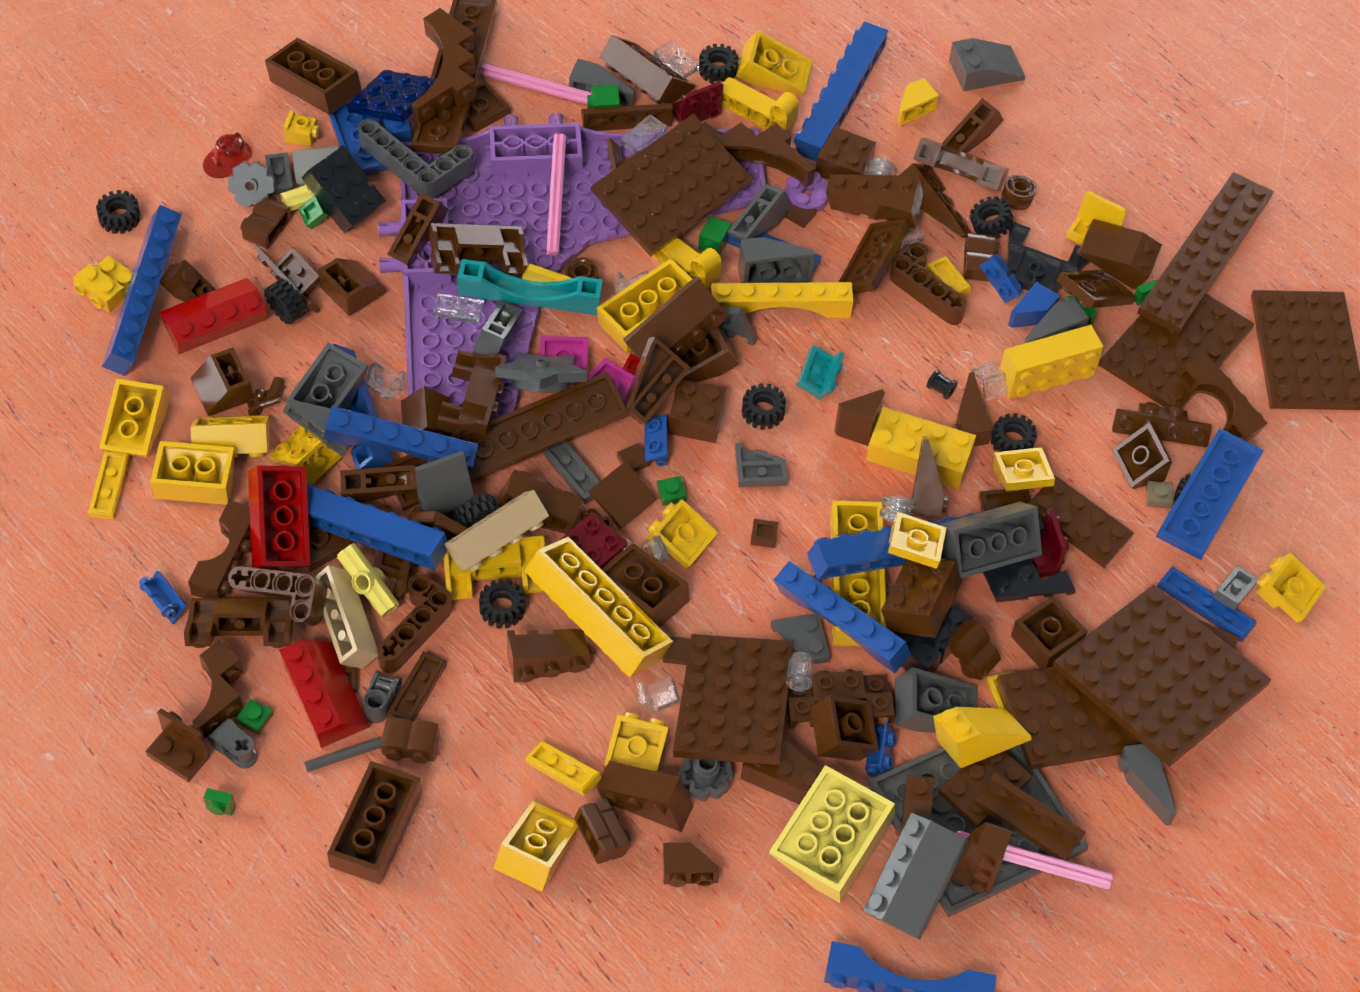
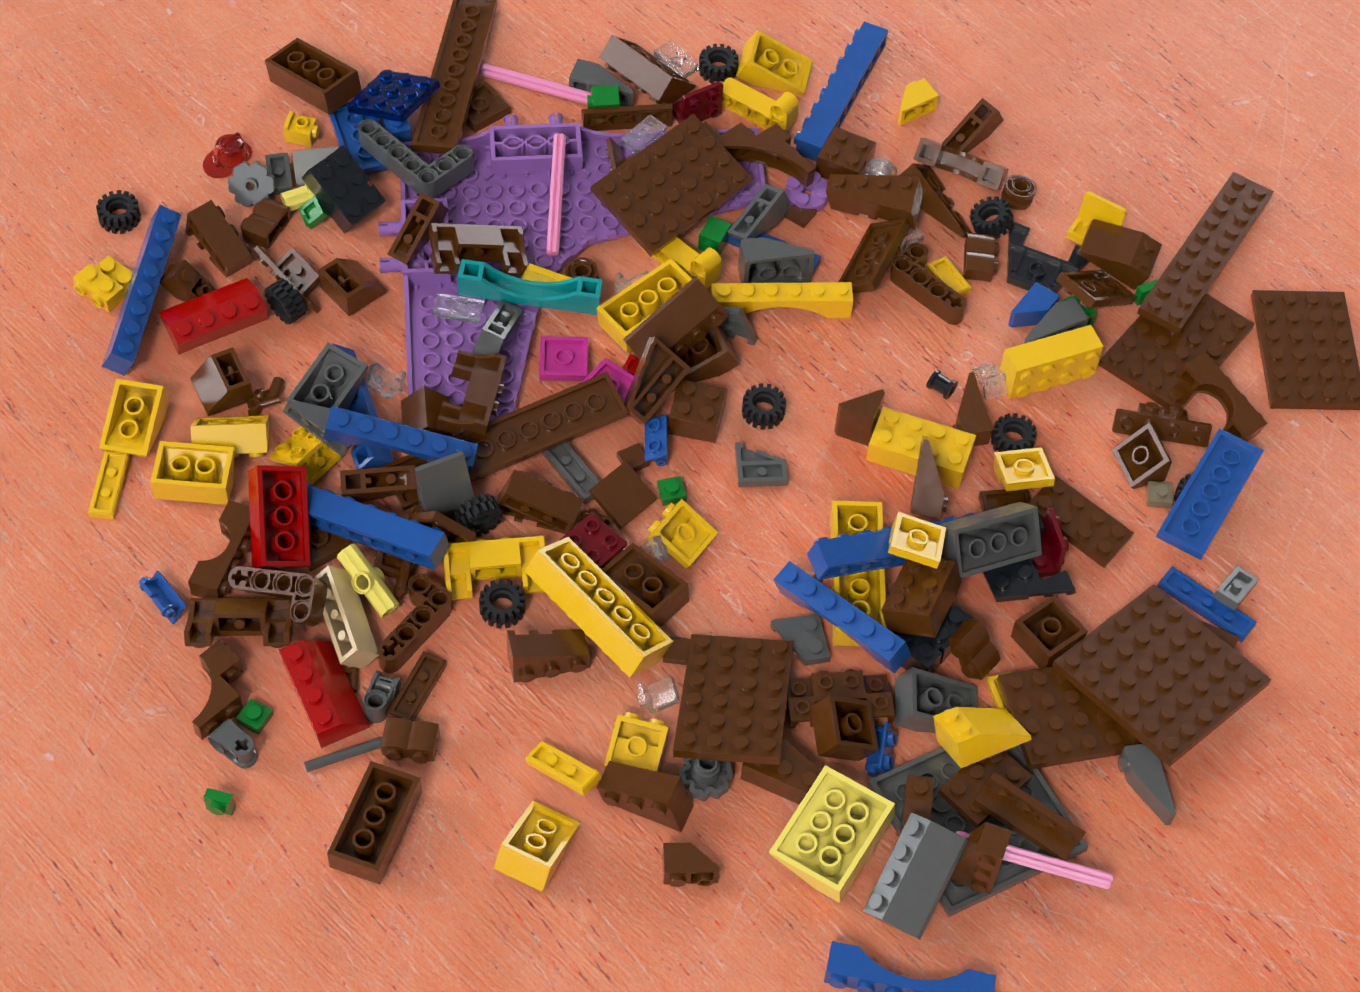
(178, 746): reddish brown bracket -> none
(218, 238): none -> reddish brown wedge
(455, 78): reddish brown arch -> none
(496, 530): tan brick -> none
(542, 373): dark grey plate -> none
(602, 831): reddish brown brick -> none
(764, 533): reddish brown plate -> none
(800, 671): clear brick -> none
(819, 372): teal bracket -> none
(896, 504): clear wheel -> none
(984, 64): dark grey slope -> none
(1005, 285): blue hinge -> none
(1290, 587): yellow plate -> none

